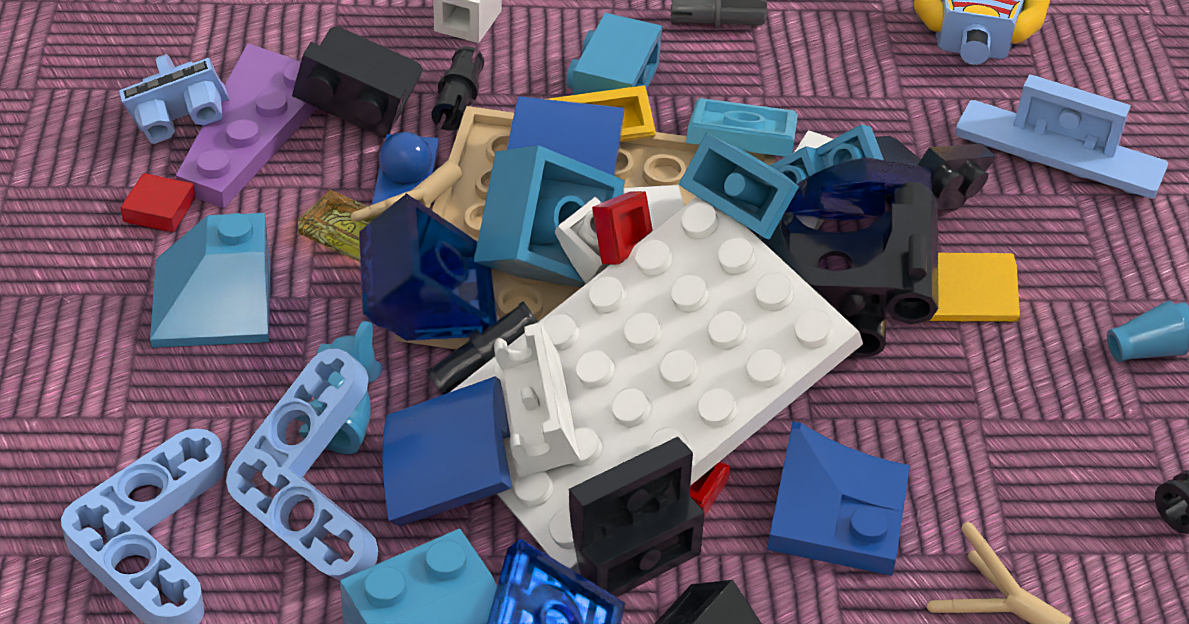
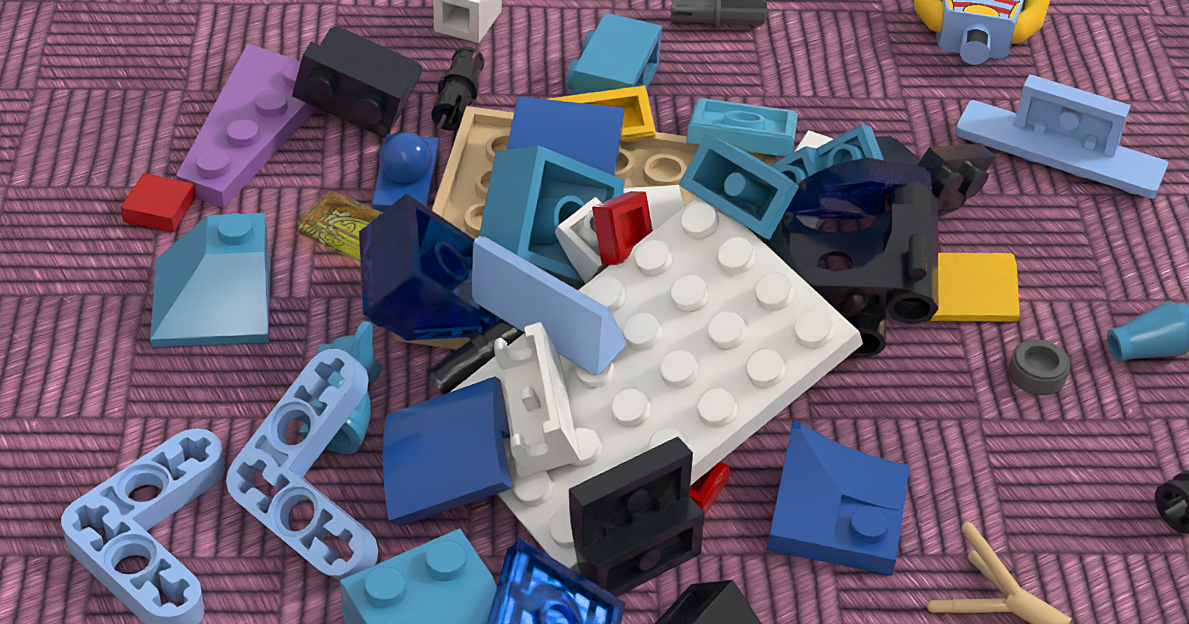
(174, 93): light blue hips -> none
(425, 192): tan plant -> none
(528, 295): none -> light blue slope
(1039, 367): none -> dark grey tile

